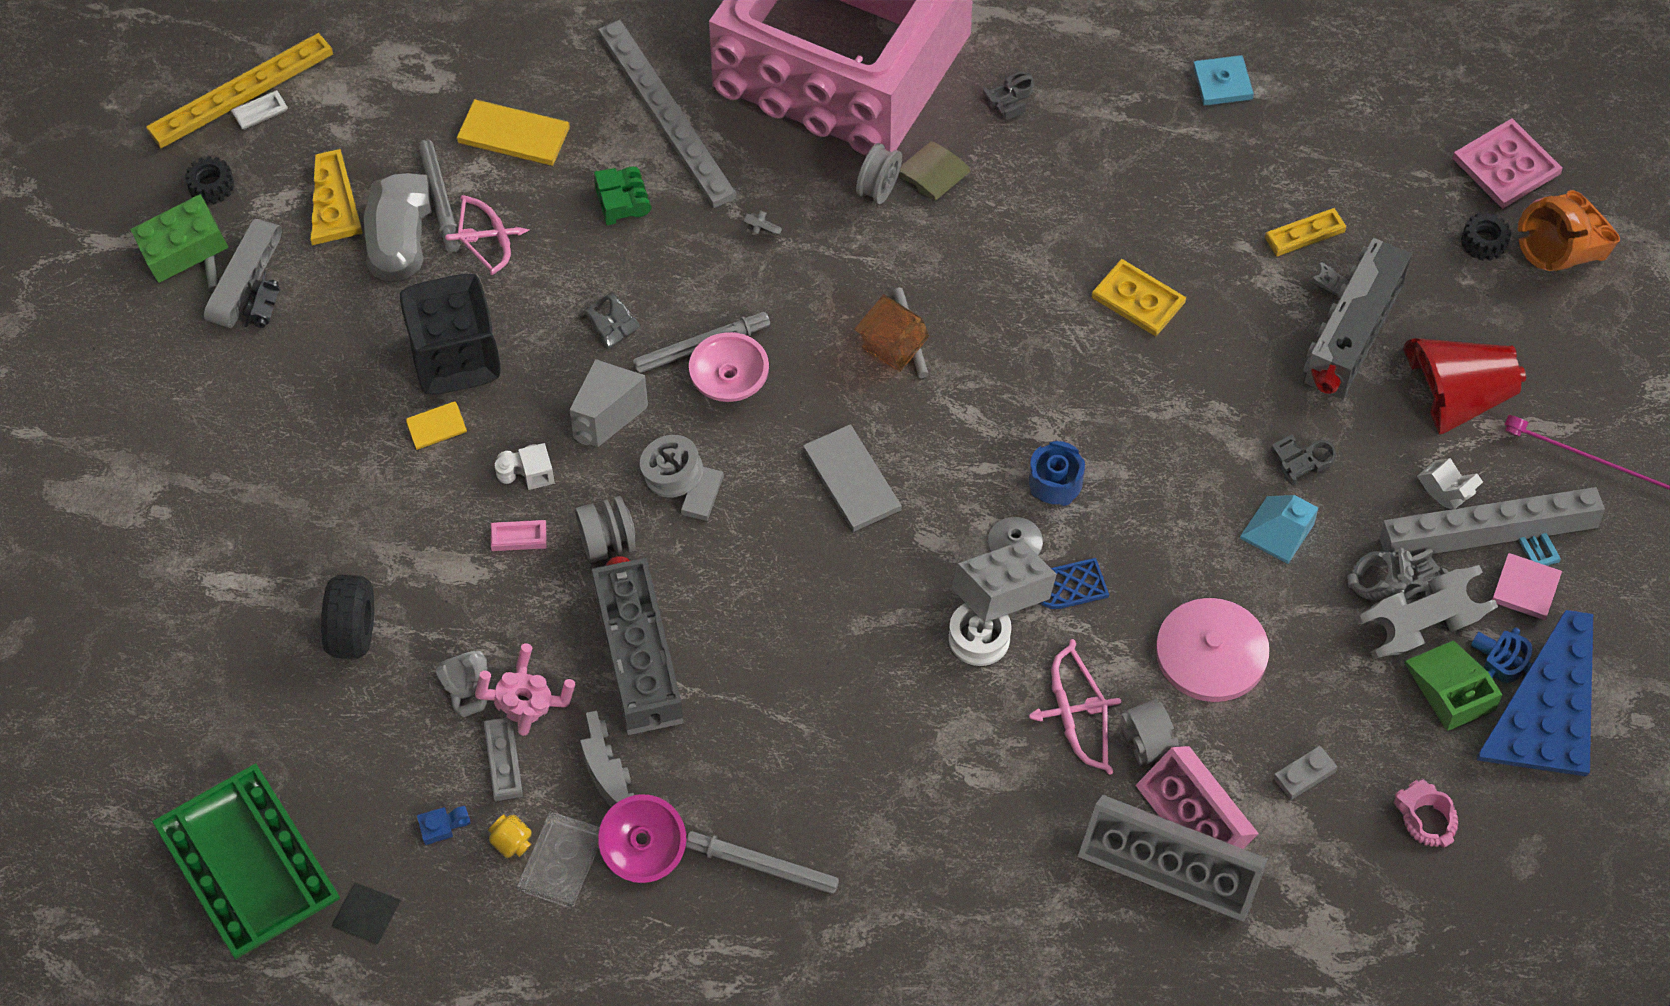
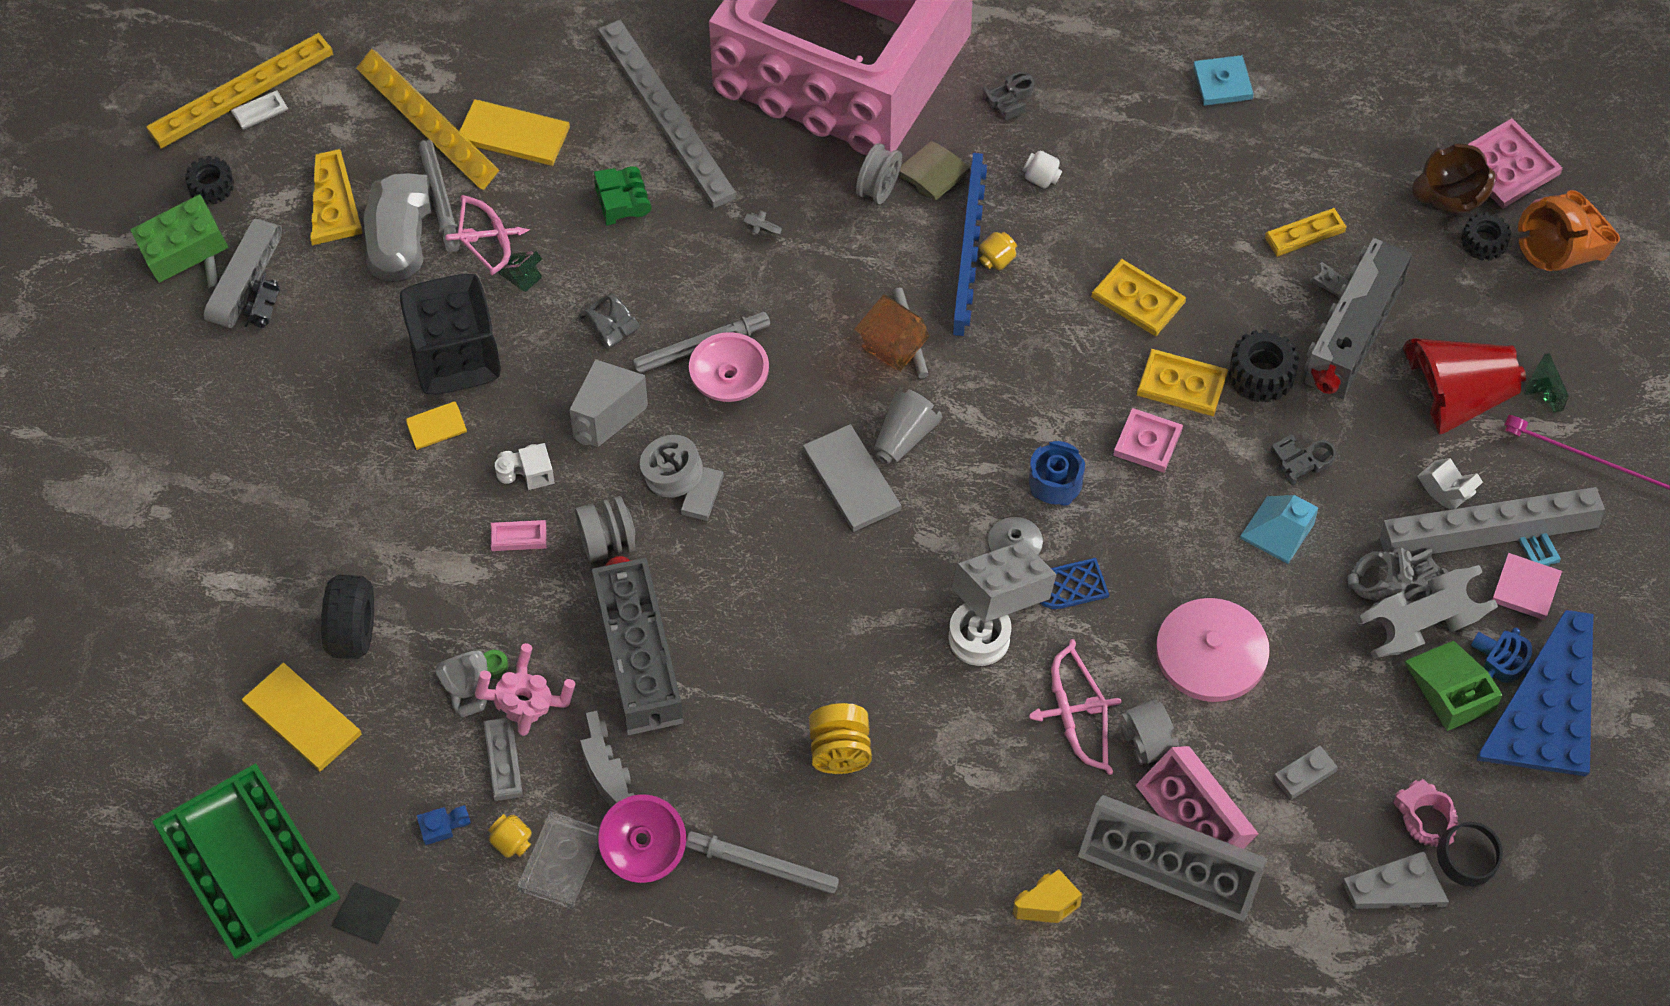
(301, 717): none -> yellow tile
(428, 119): none -> yellow plate
(496, 663): none -> bright green tile
(522, 269): none -> clear green slope
(840, 738): none -> yellow wheel
(905, 425): none -> light grey cone
(969, 251): none -> blue plate
(997, 251): none -> yellow head
(1042, 169): none -> white head
(1049, 901): none -> yellow slope
(1148, 440): none -> bright pink plate
(1182, 382): none -> yellow tile
(1268, 349): none -> black tyre
(1396, 883): none -> light grey wing
(1450, 868): none -> black tyre
(1455, 179): none -> reddish brown piece
(1547, 380): none -> clear green slope

